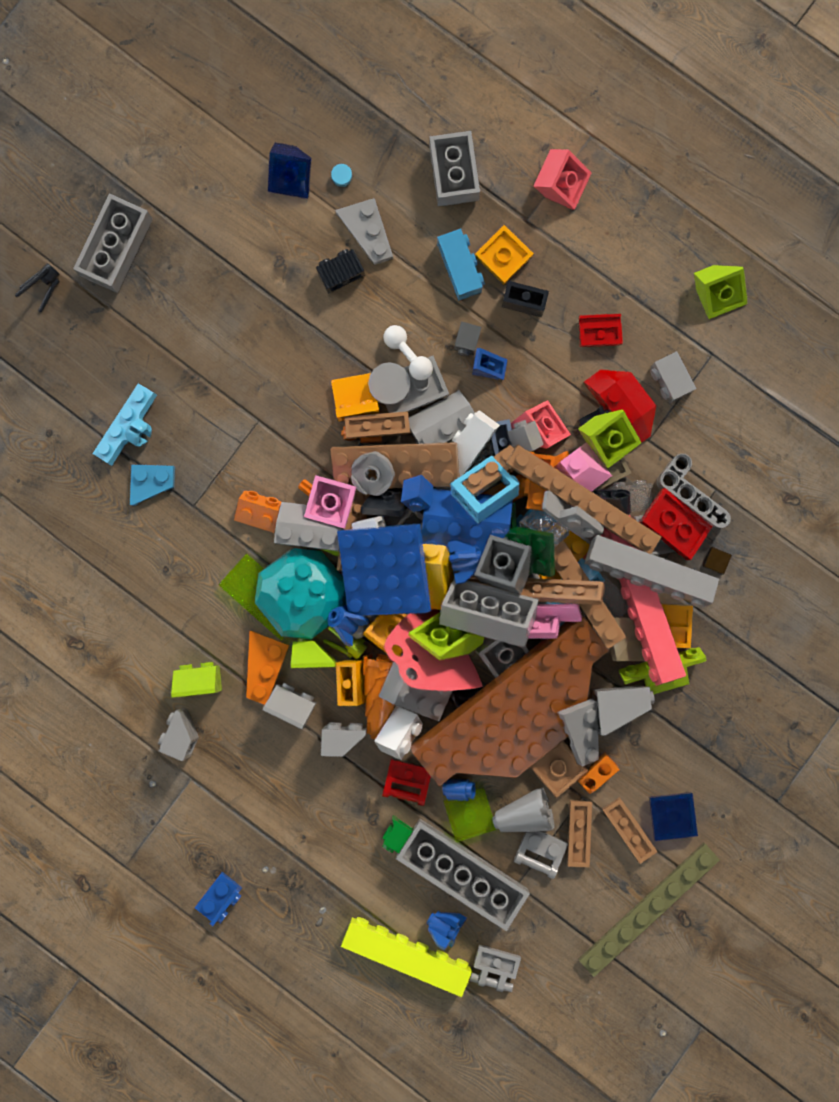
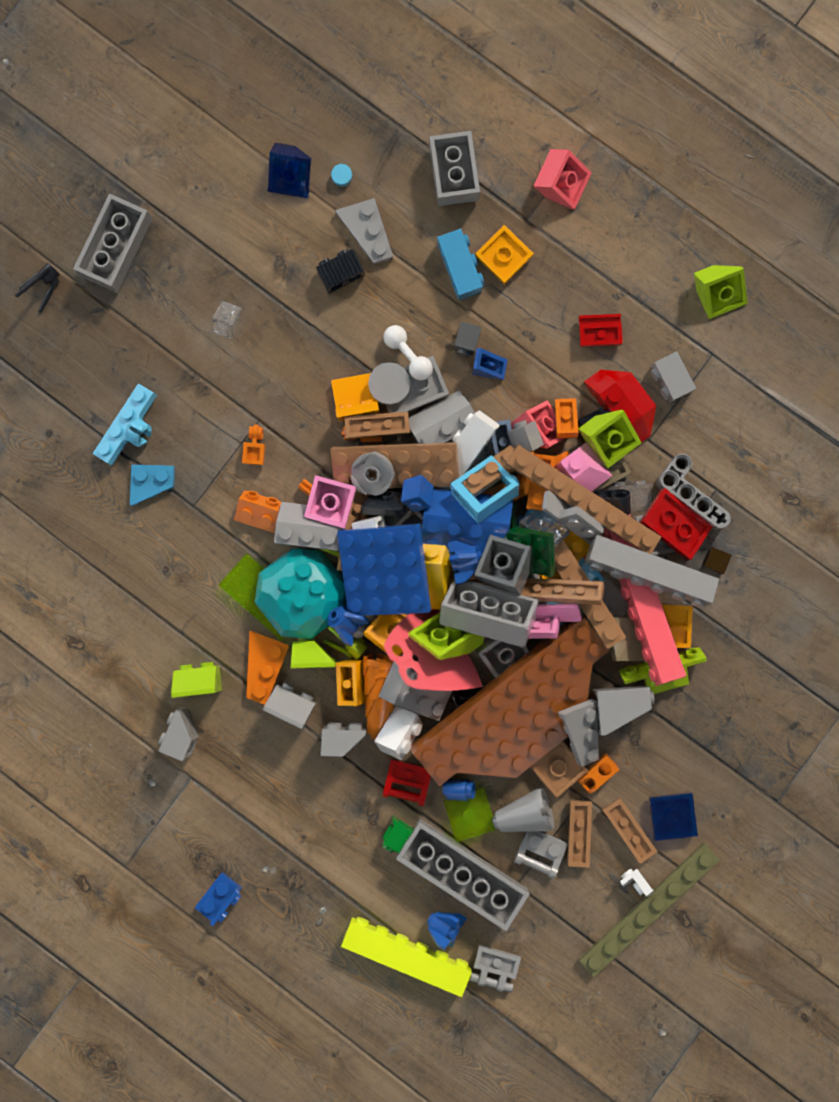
(225, 319): none -> clear bracket
(254, 452): none -> orange plate
(525, 299): black brick -> none
(566, 418): none -> orange plate
(641, 885): none -> white bracket

